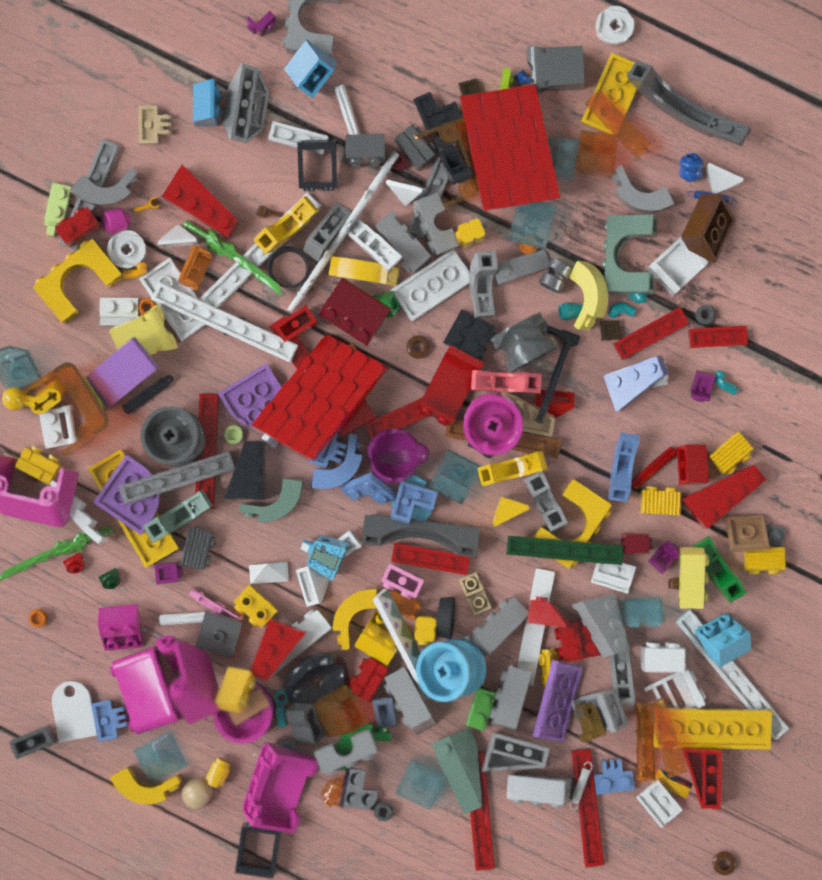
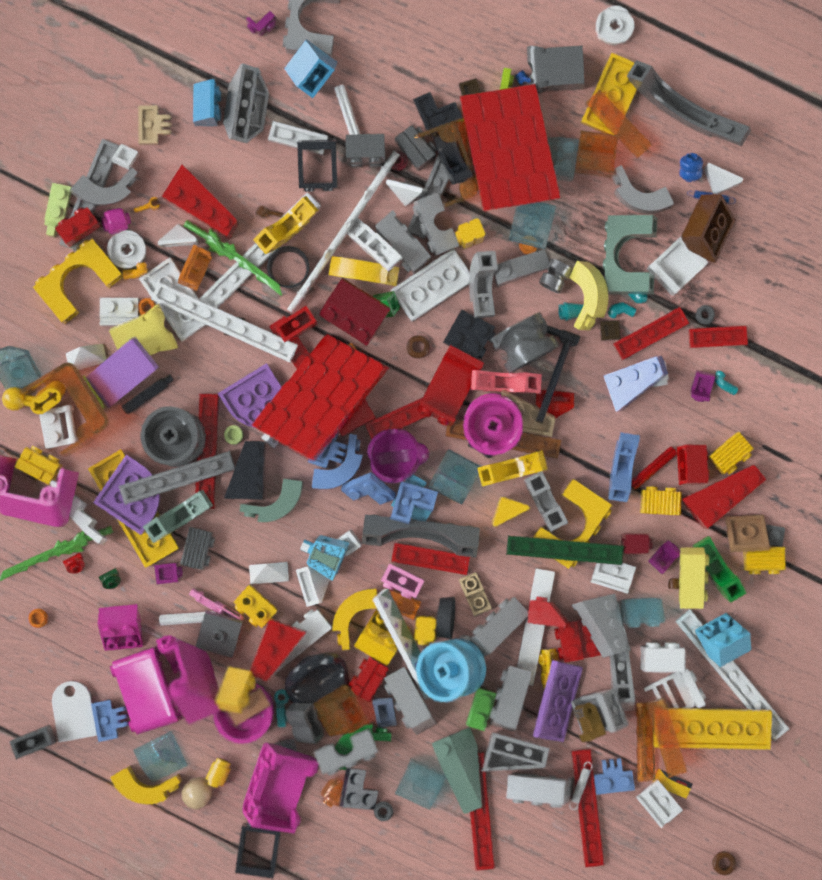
(87, 356): none -> white slope
(125, 156): none -> white plate
(326, 231): light grey slope -> none
(706, 773): red wedge -> none

